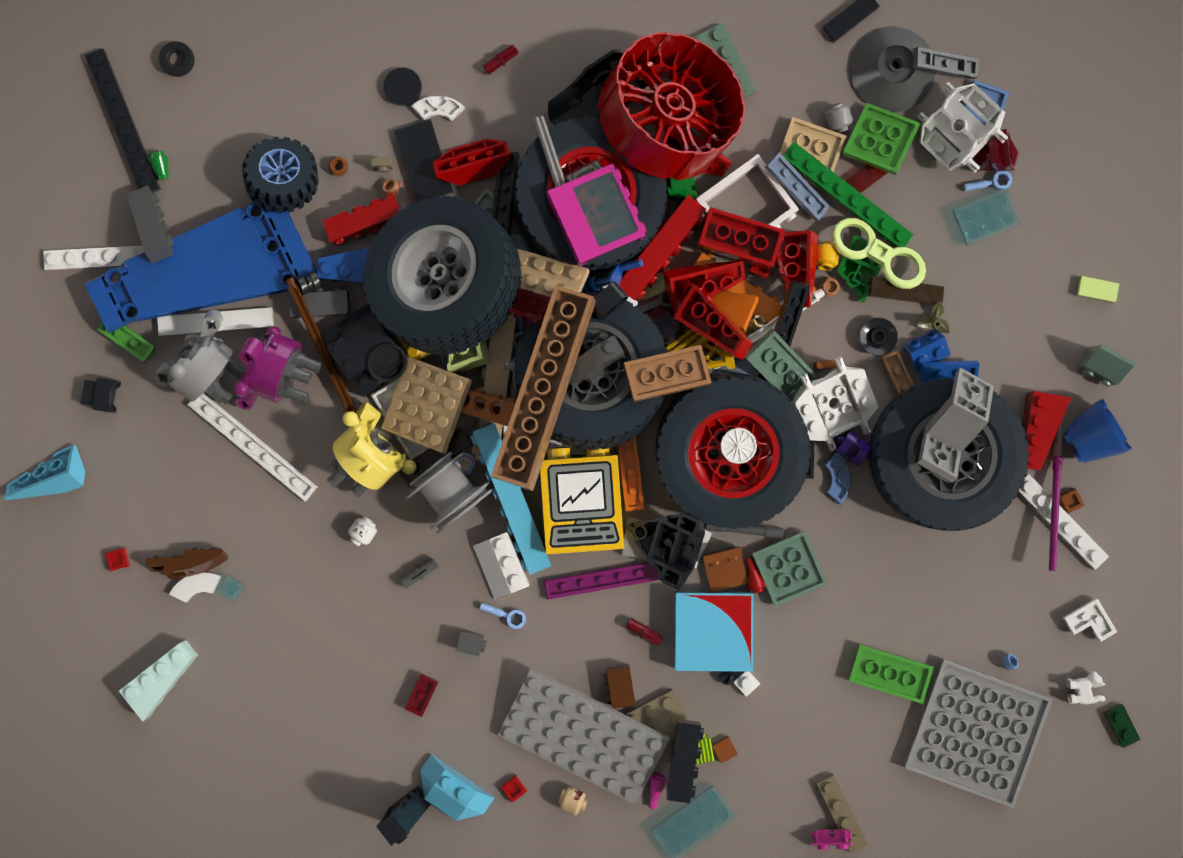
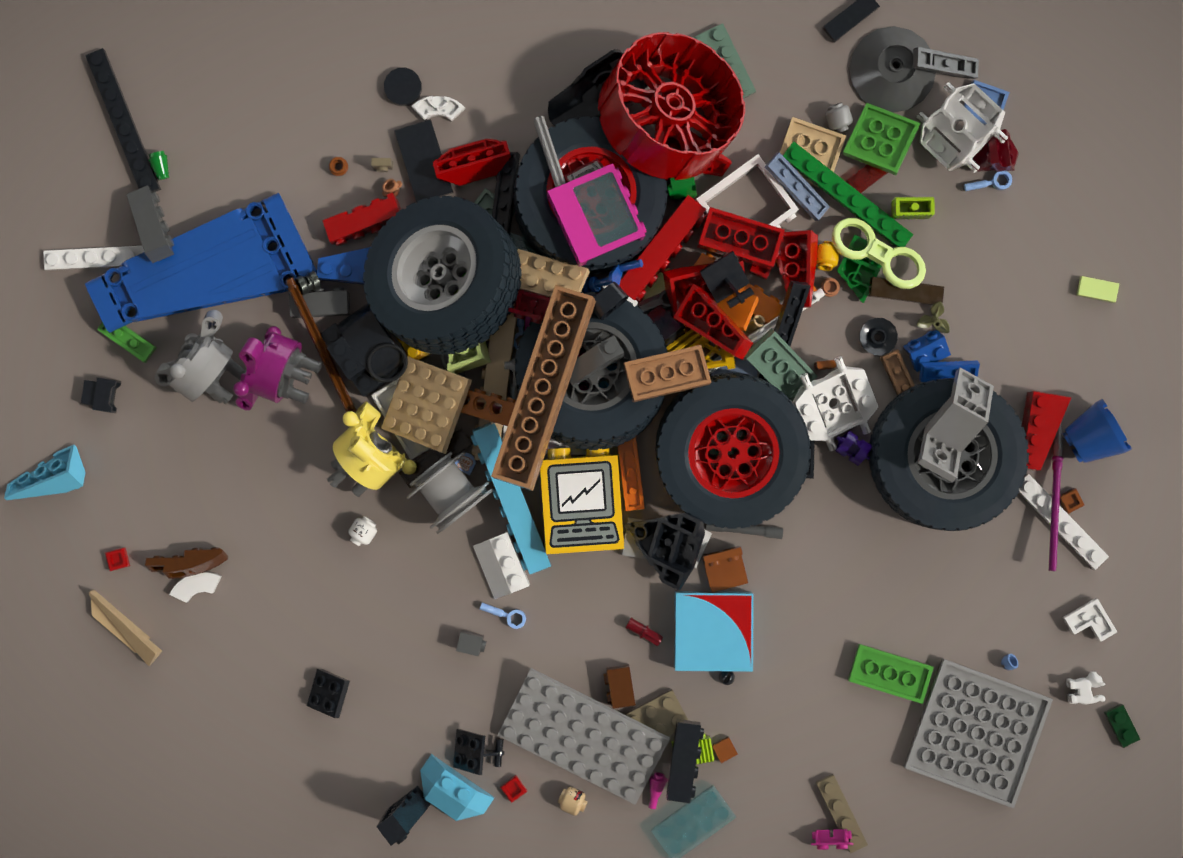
(123, 628): none -> tan wedge
(155, 682): light aqua wedge -> none
(168, 50): black tyre -> none
(231, 321): white tile -> none
(231, 588): clear light blue plate -> none
(253, 446): white tile -> none
(280, 174): black wheel -> none
(328, 693): none -> black plate
(419, 573): dark grey pin -> none
(421, 695): dark red plate -> none
(470, 752): none -> black plate
(500, 59): dark red axle -> none
(600, 580): magenta tile -> none
(726, 278): none -> black plate
(738, 445): white wheel -> none
(746, 683): white plate -> none
(755, 581): red cone -> none
(789, 568): sand green plate -> none
(839, 477): medium blue tile -> none
(912, 208): none -> lime brick
(986, 217): clear light blue plate -> none
(1105, 365): sand green slope -> none

